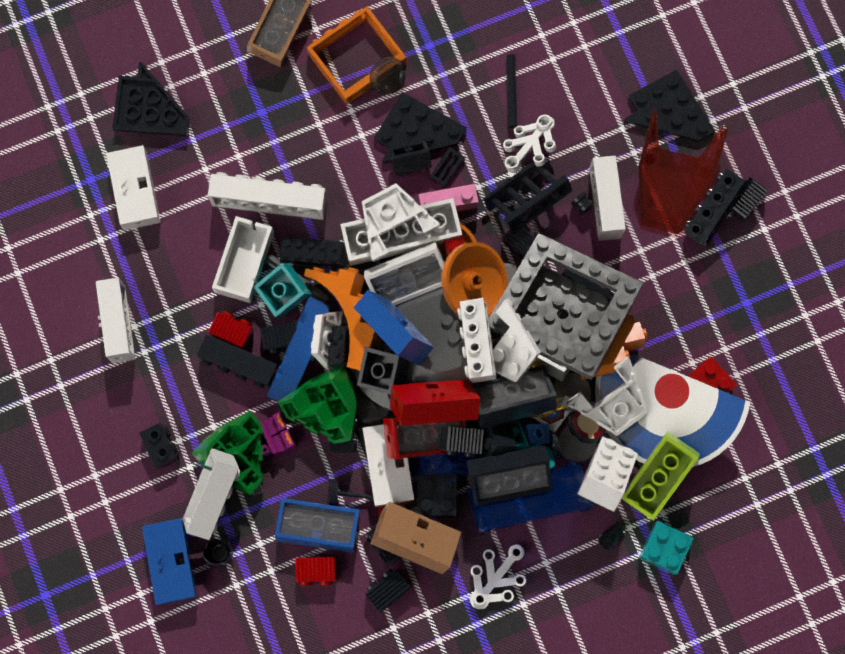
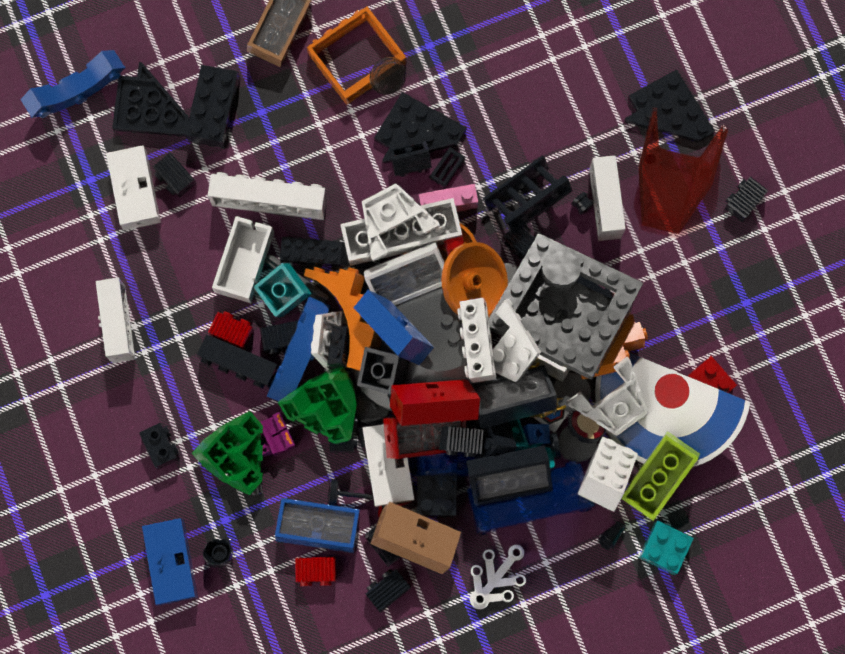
(75, 87): none -> blue brick
(174, 175): none -> black brick
(211, 494): white piece -> none
(212, 106): none -> black piece
(511, 90): black piece -> none
(529, 142): white plant -> none
(561, 269): none -> tile
(716, 207): black brick -> none

